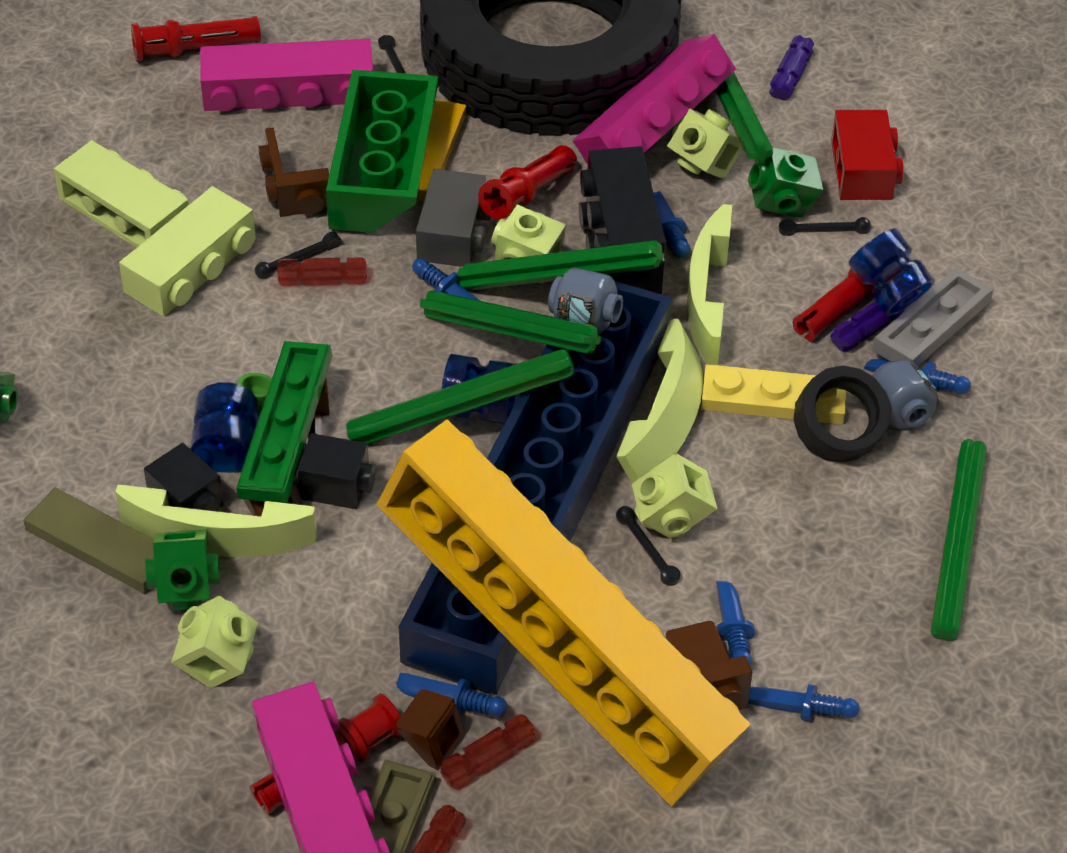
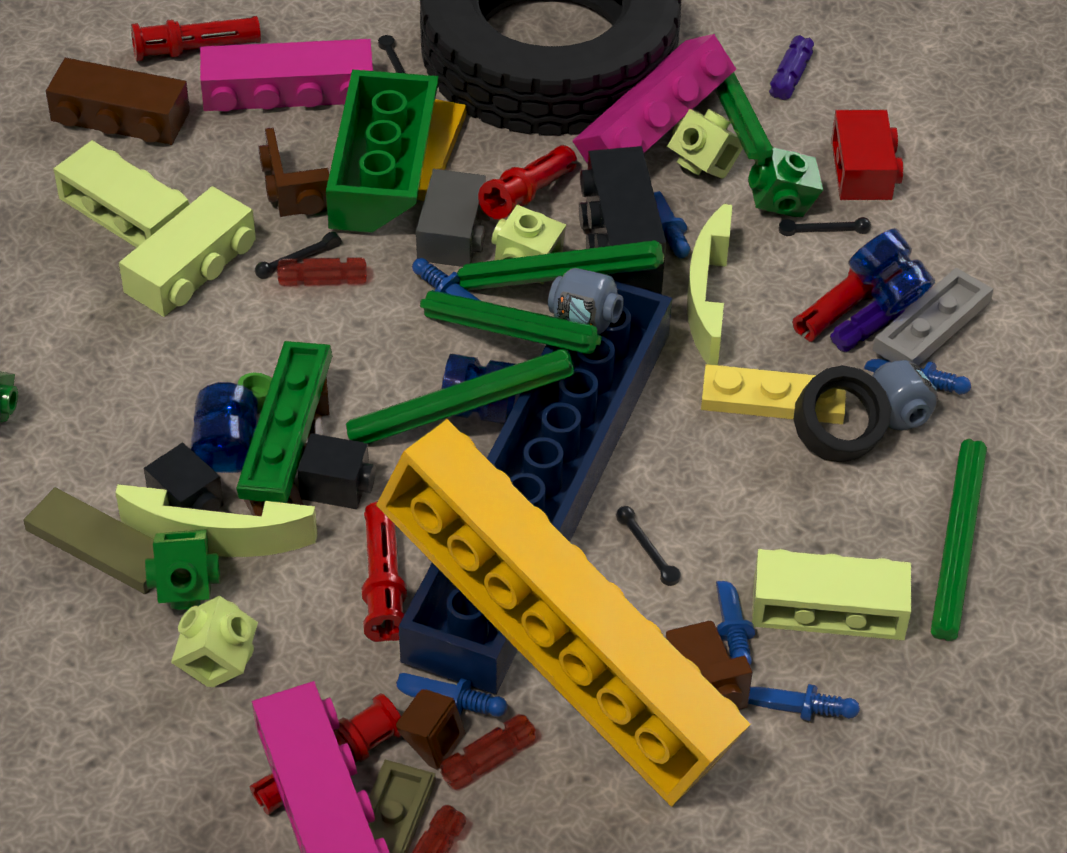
(118, 101): none -> reddish brown brick
(384, 588): none -> red pin
(673, 411): yellowish green slope -> none
(673, 496): yellowish green brick -> none
(831, 594): none -> yellowish green brick

